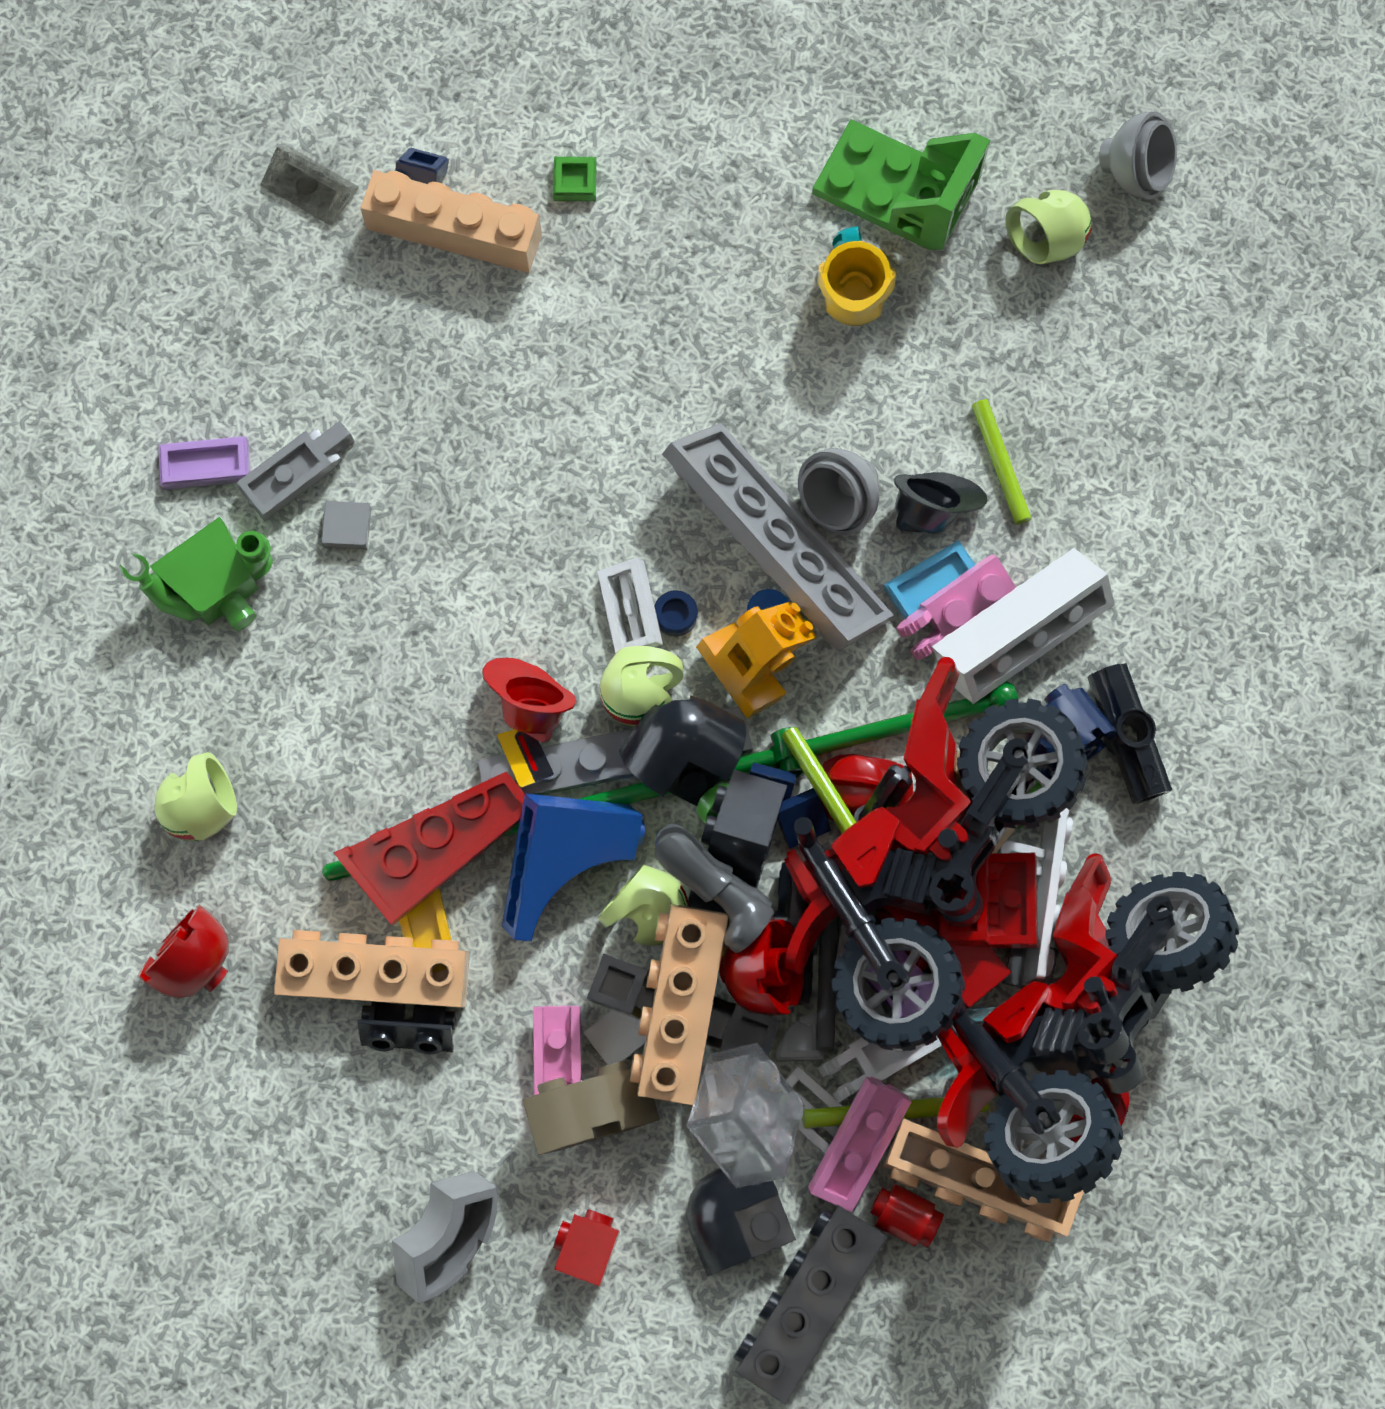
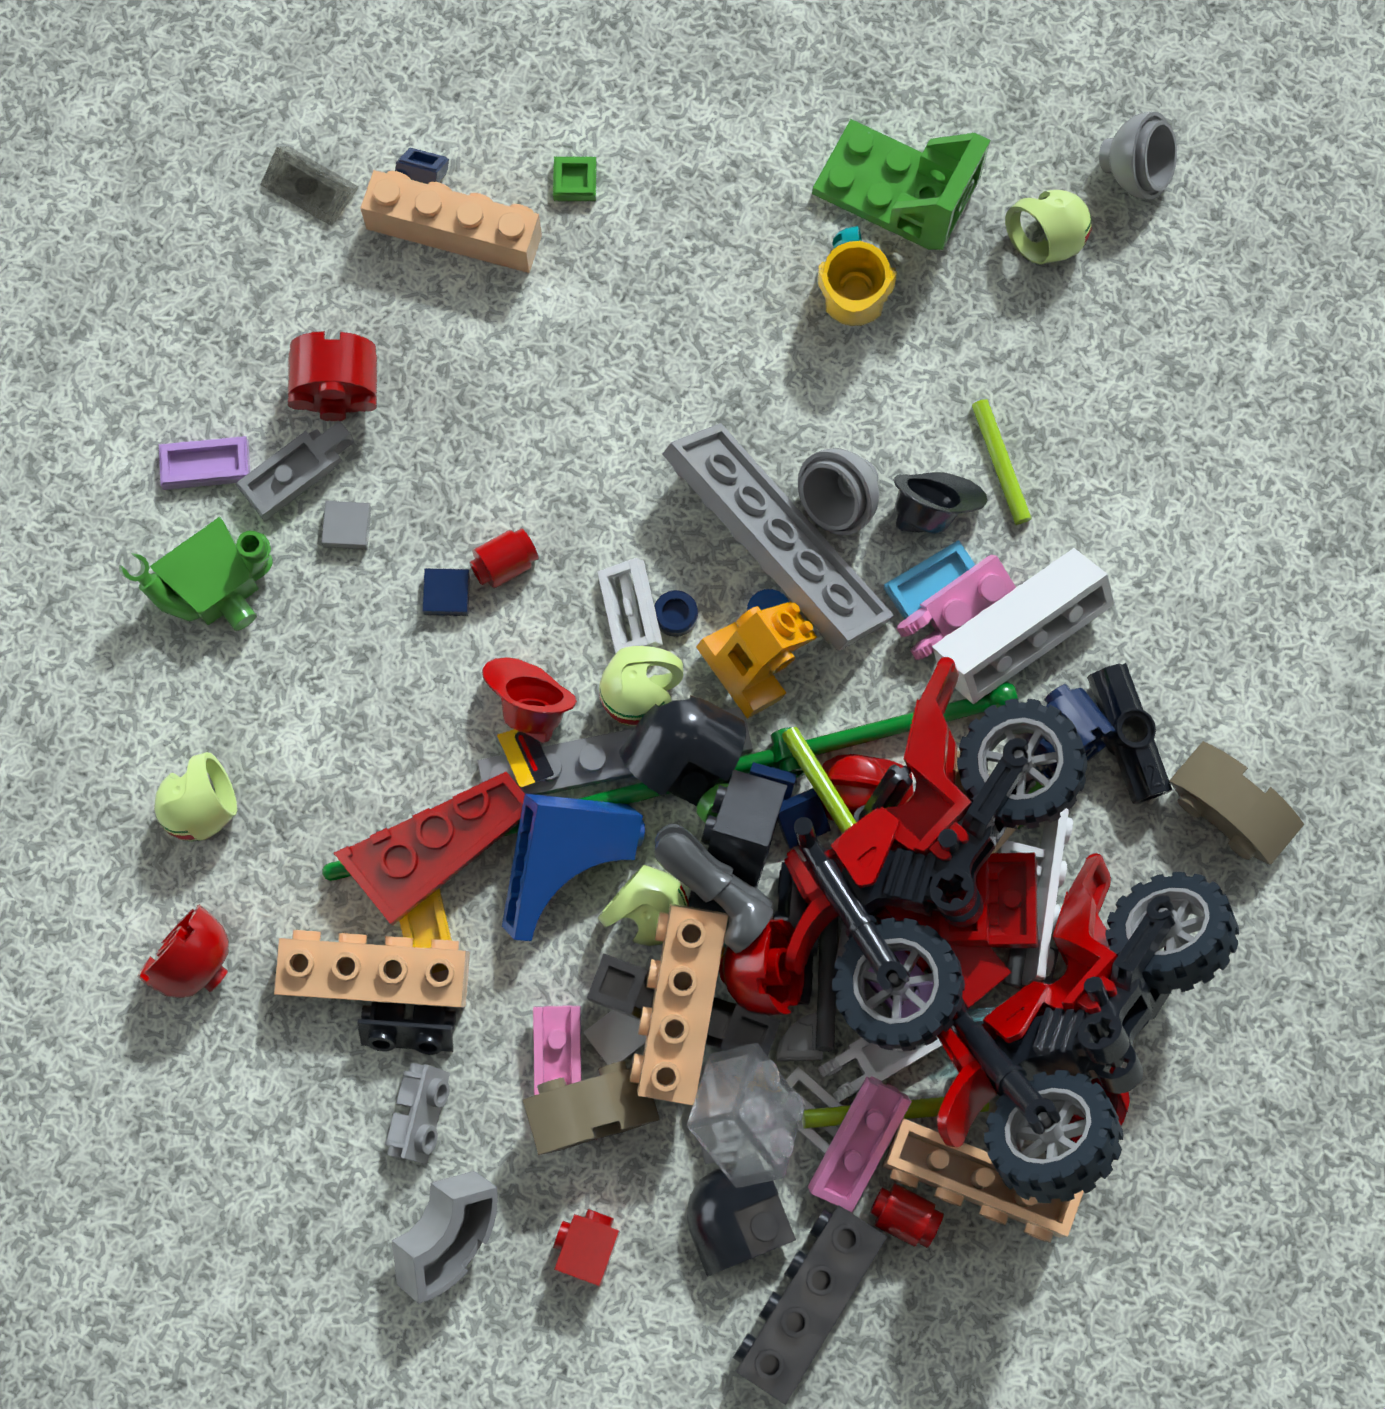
(332, 375): none -> red brick
(416, 1135): none -> light grey hinge
(446, 592): none -> dark blue tile
(503, 558): none -> red brick
(1253, 821): none -> dark tan brick

